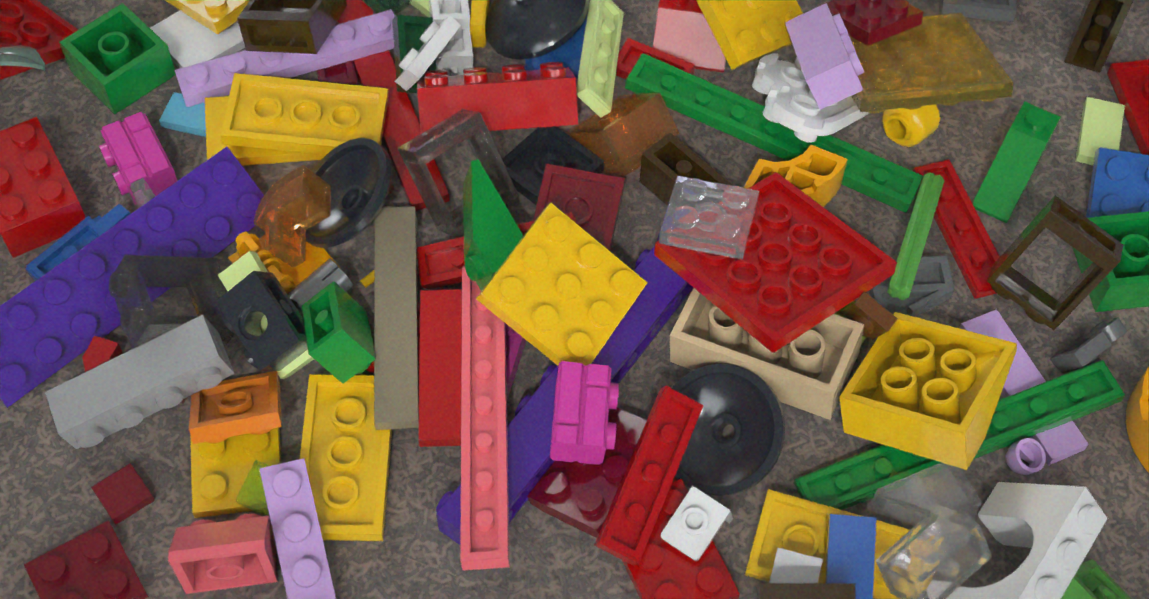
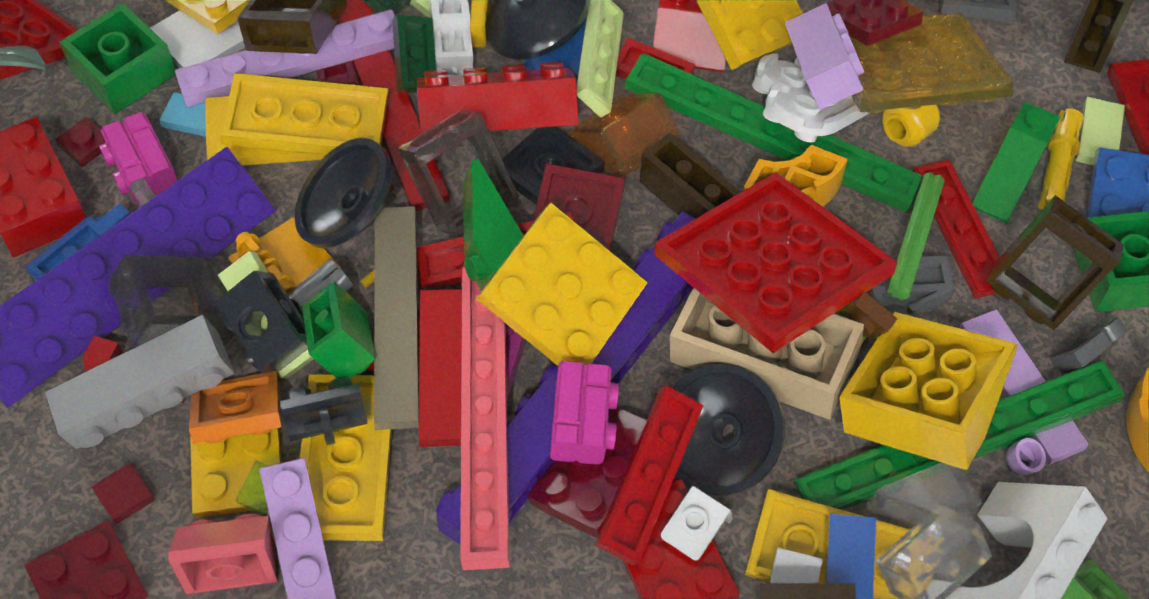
(81, 142): none -> dark red plate
(289, 210): clear orange brick -> none
(323, 411): none -> black hips
(417, 62): white plate -> none
(709, 217): clear plate -> none
(1063, 148): none -> yellow pin

